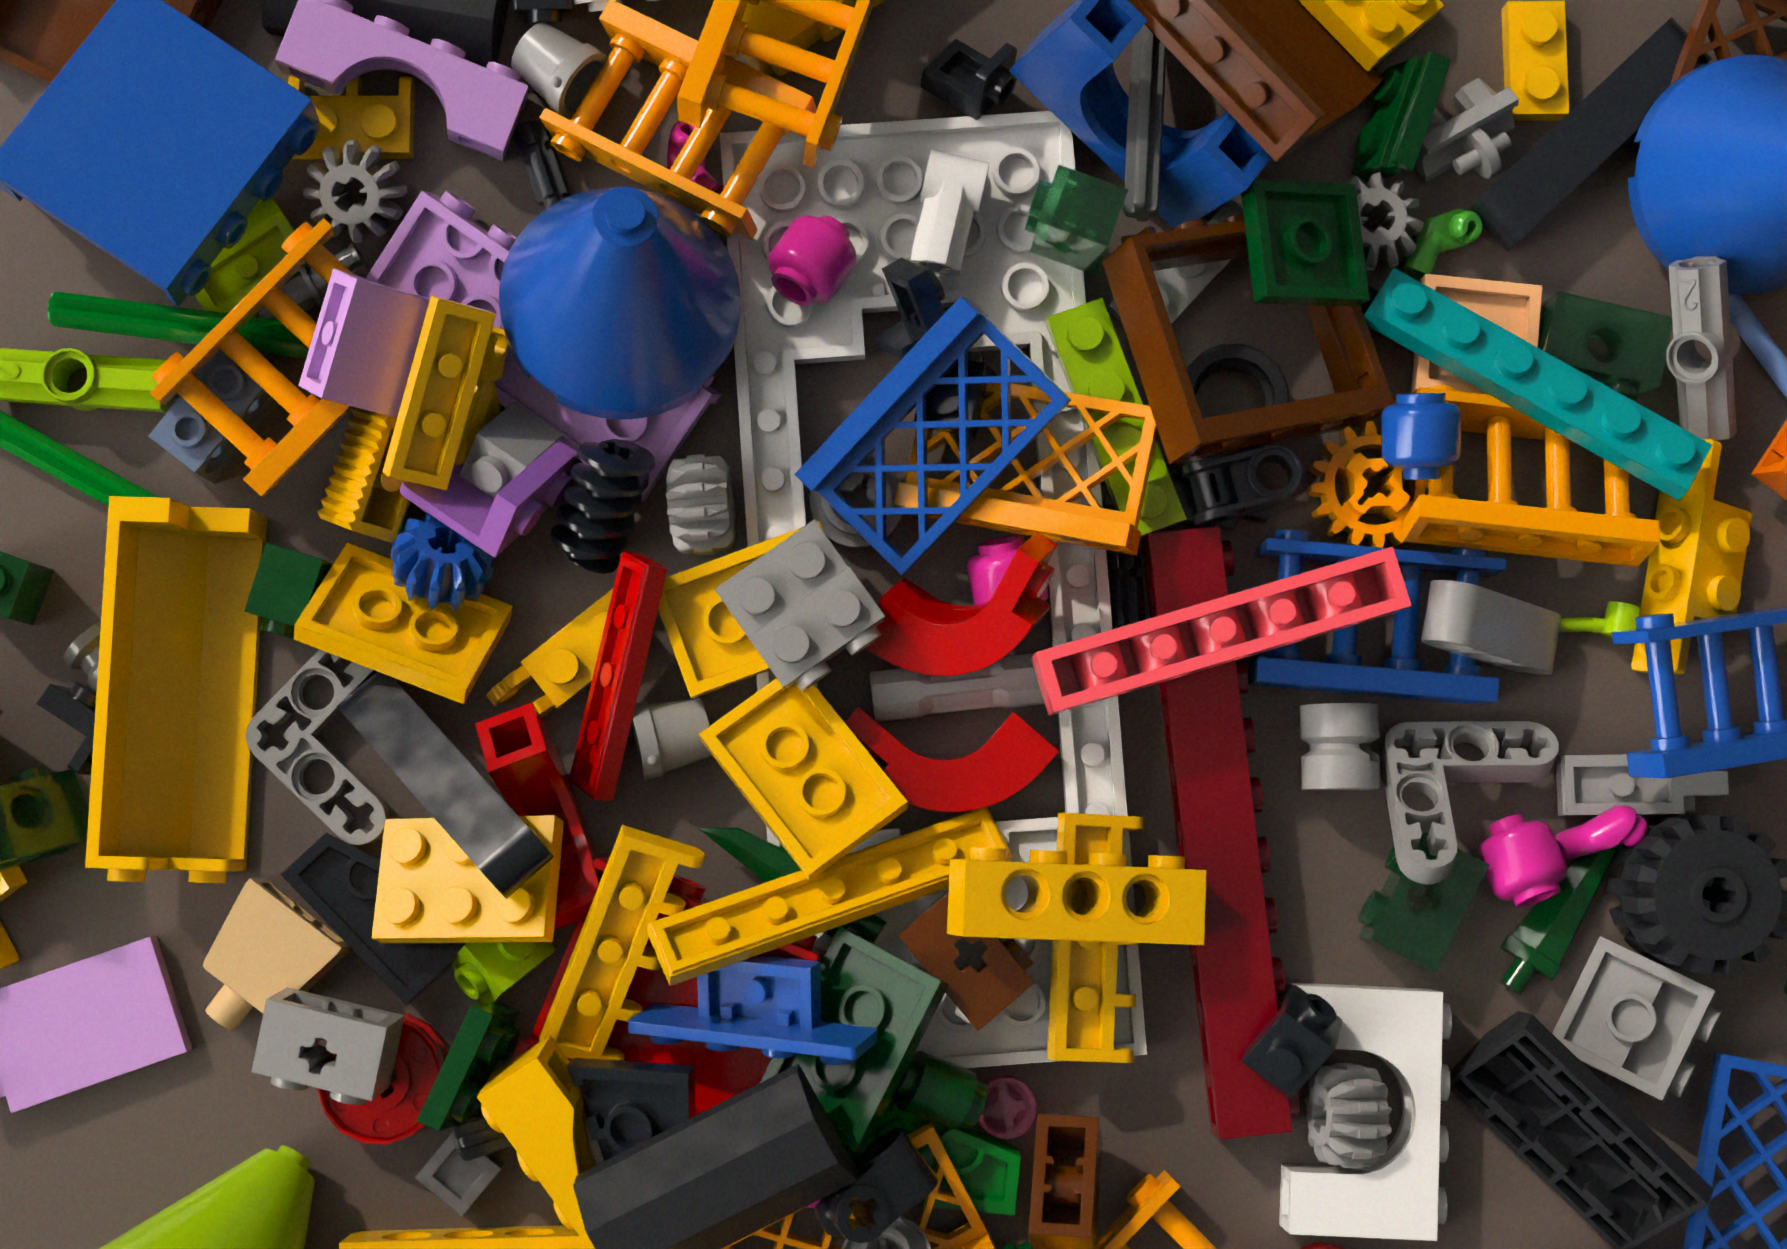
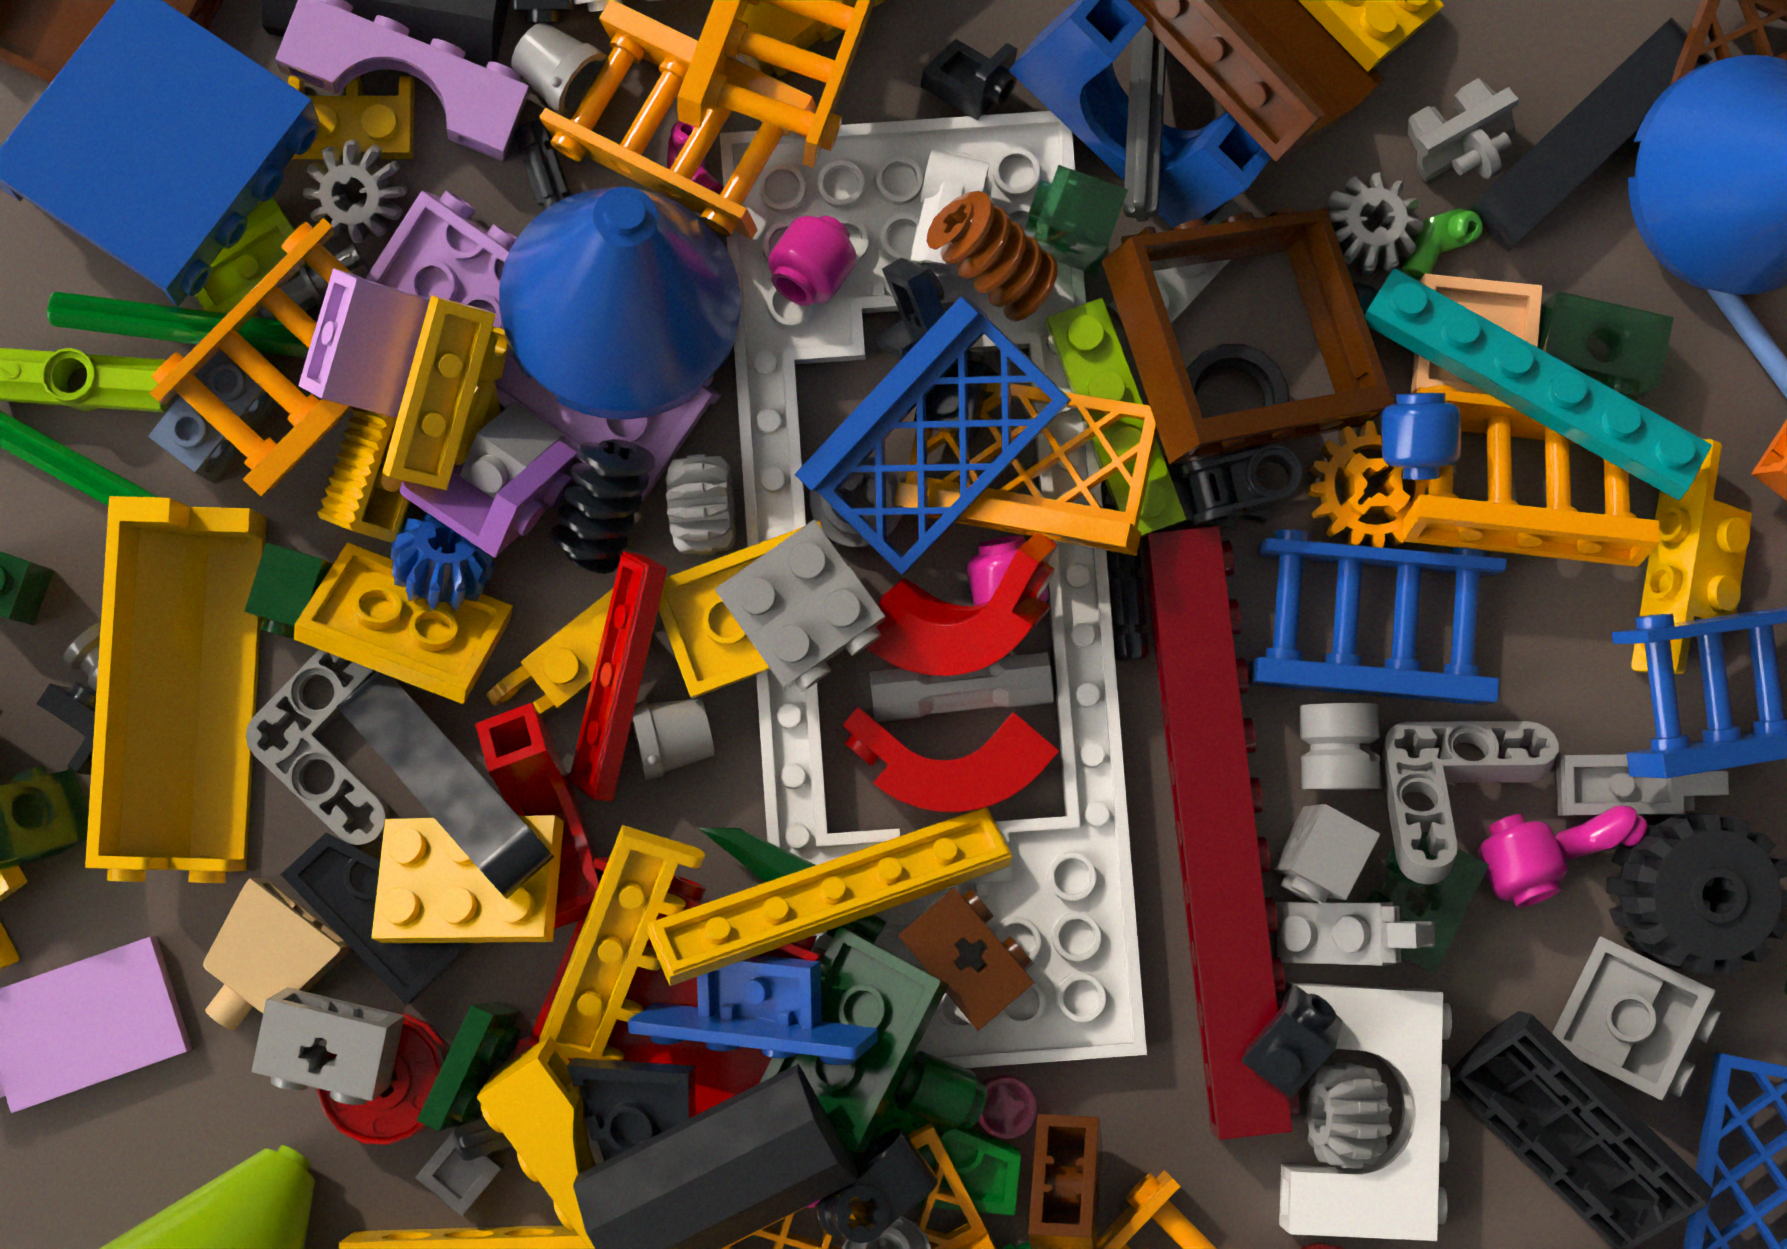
(492, 968): lime bracket -> none
(804, 774): yellow plate -> none
(994, 254): none -> dark orange piece
(1086, 971): yellow hinge -> none
(1170, 913): yellow brick -> none
(1220, 631): coral brick -> none
(1305, 243): dark green plate -> none
(1324, 854): none -> light grey brick
(1347, 933): none -> light grey hinge
(1400, 116): dark green plate -> none
(1491, 627): light grey beam -> none
(1536, 59): yellow plate -> none
(1551, 925): dark green bar -> none
(1617, 617): lime hand -> none
(1703, 314): light grey piece -> none

